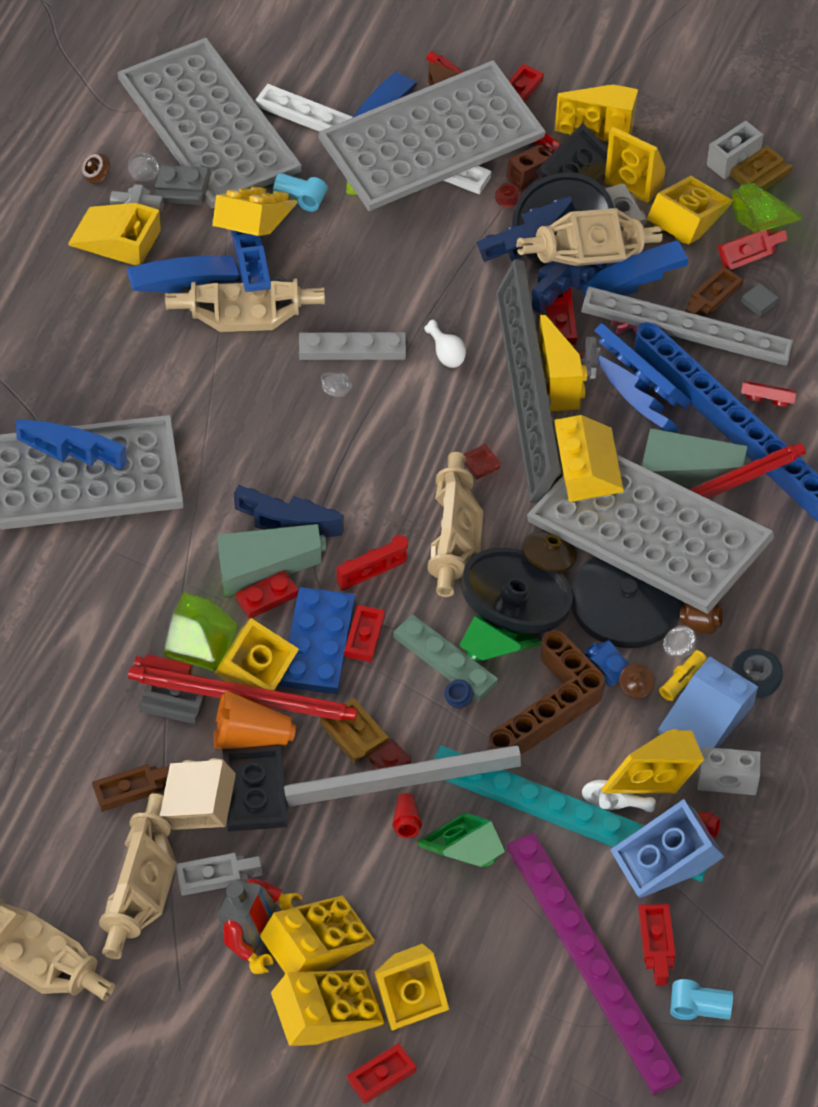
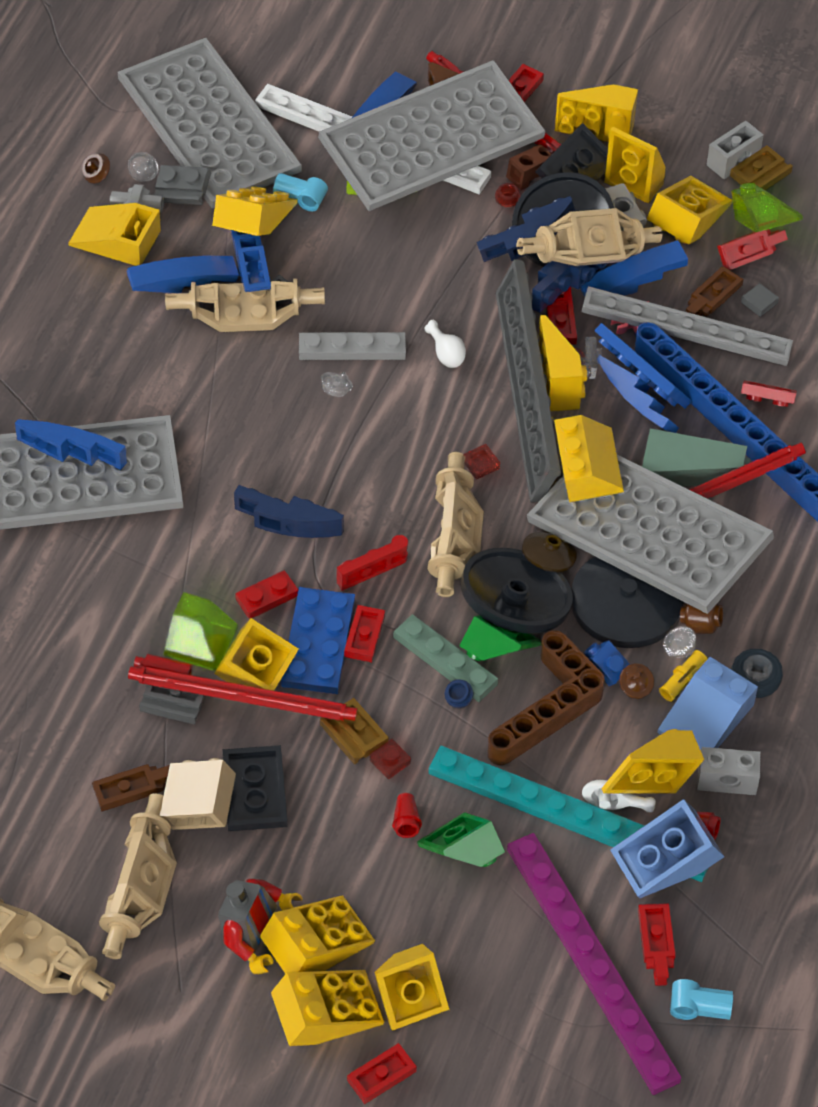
(216, 872): light grey hinge -> none
(250, 724): orange cone -> none
(263, 553): sand green slope -> none
(402, 775): light grey tile -> none

